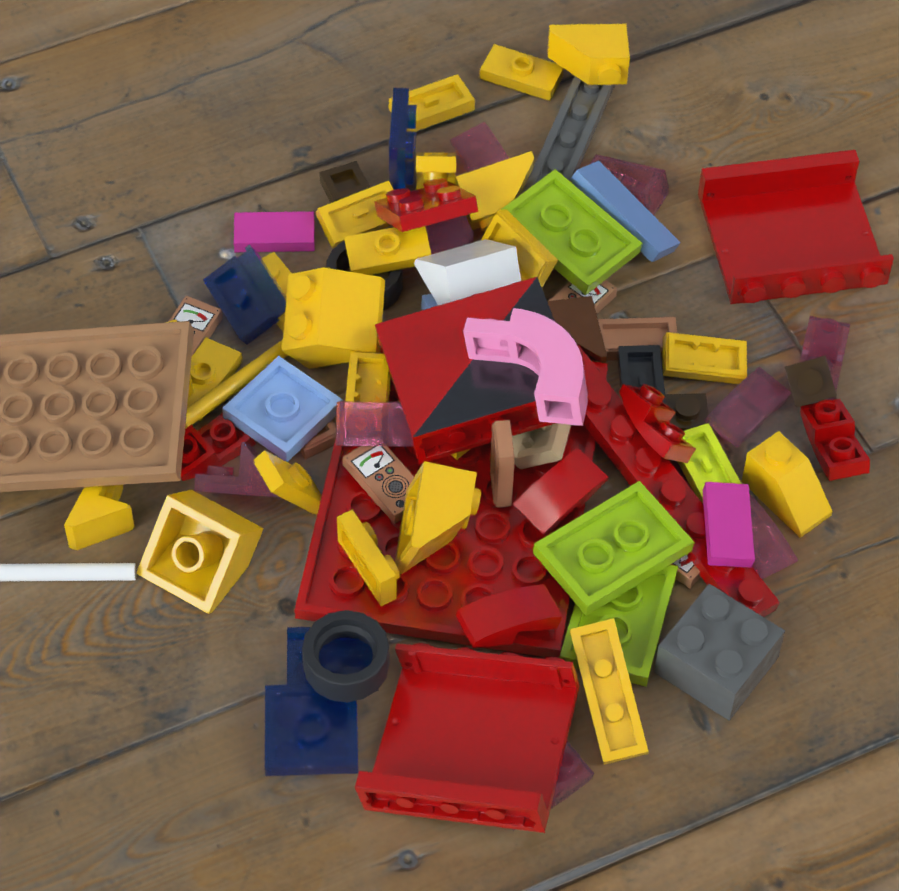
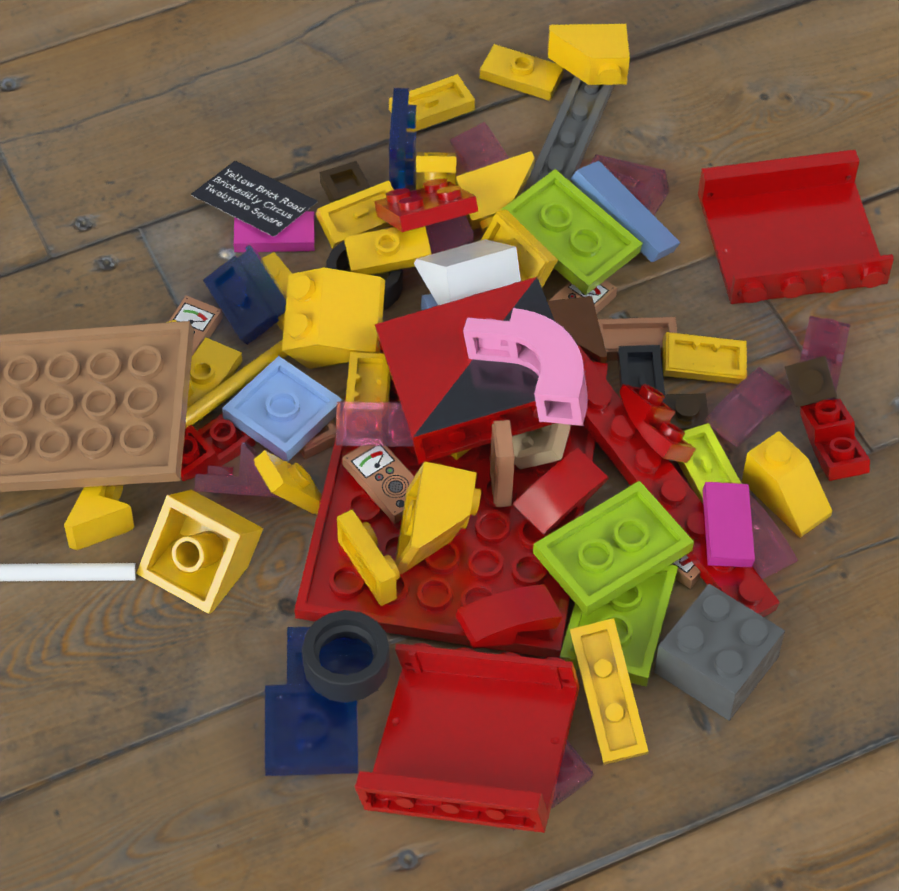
(254, 198): none -> black sticker

